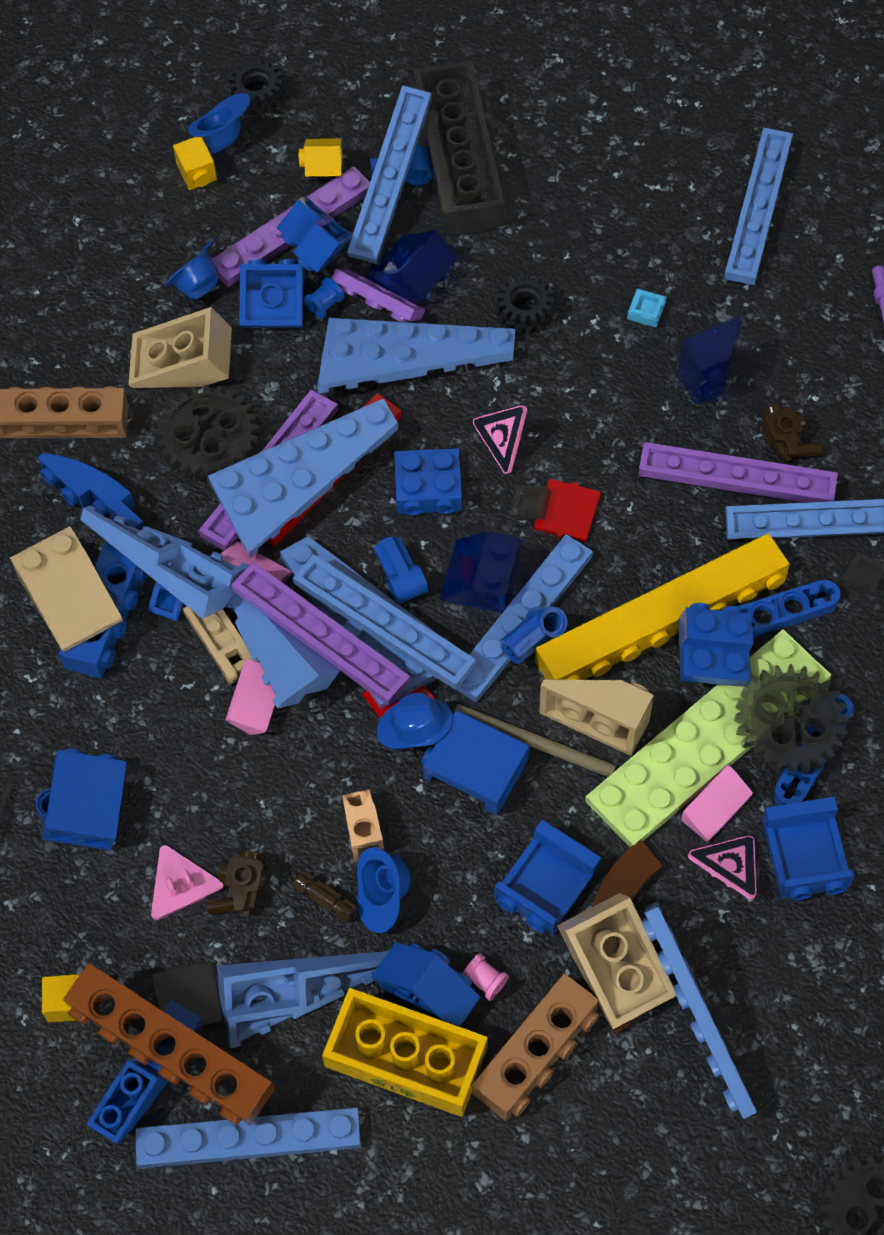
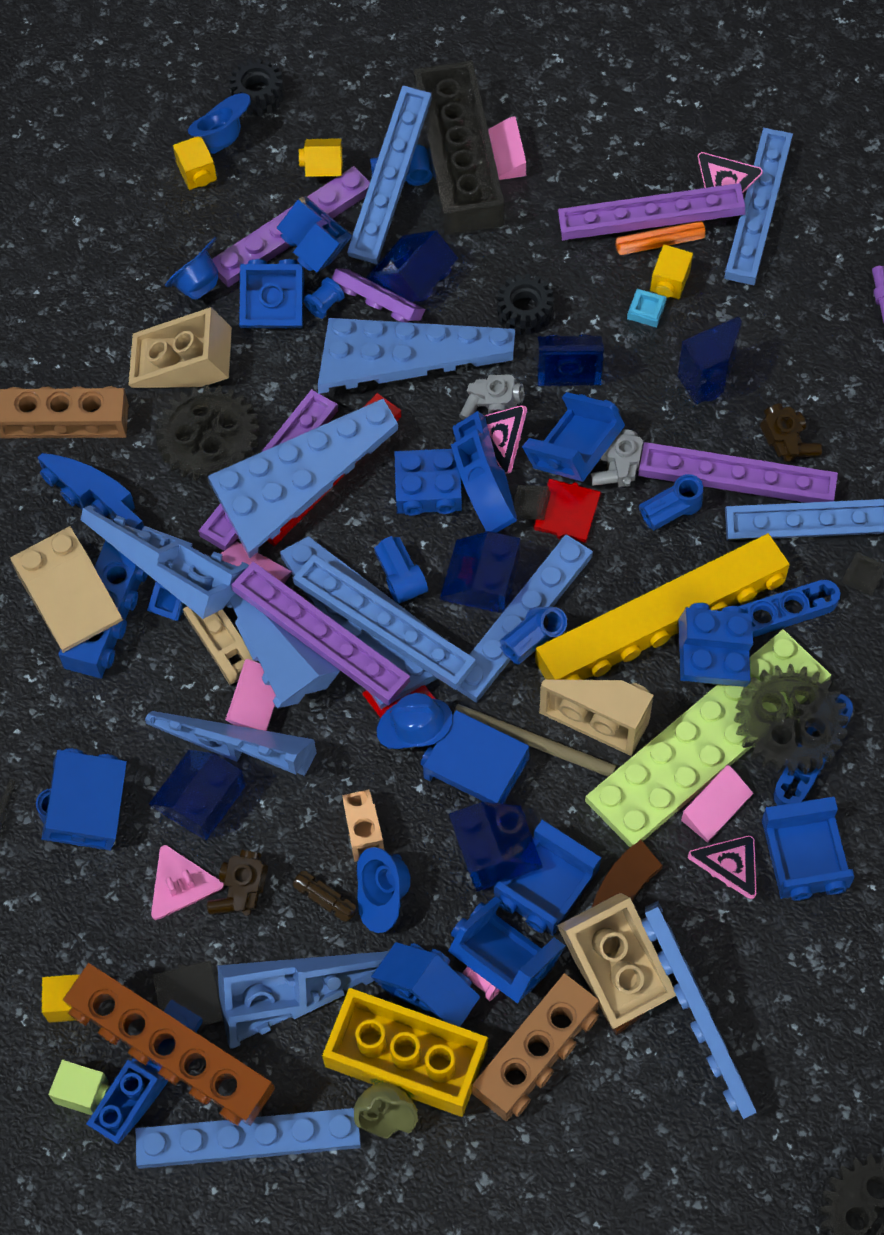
(78, 1087): none -> yellowish green brick
(199, 792): none -> clear blue slope
(230, 741): none -> medium blue wedge
(385, 1110): none -> olive hair
(481, 475): none -> blue slope
(495, 393): none -> light grey piece
(495, 843): none -> clear blue slope
(502, 952): none -> blue panel
(508, 149): none -> bright pink slope
(569, 360): none -> clear blue slope
(577, 438): none -> blue panel
(623, 460): none -> light grey piece
(651, 211): none -> medium lavender plate
(658, 237): none -> orange axle
(671, 272): none -> yellow brick
(671, 504): none -> blue piece
(723, 171): none -> black piece

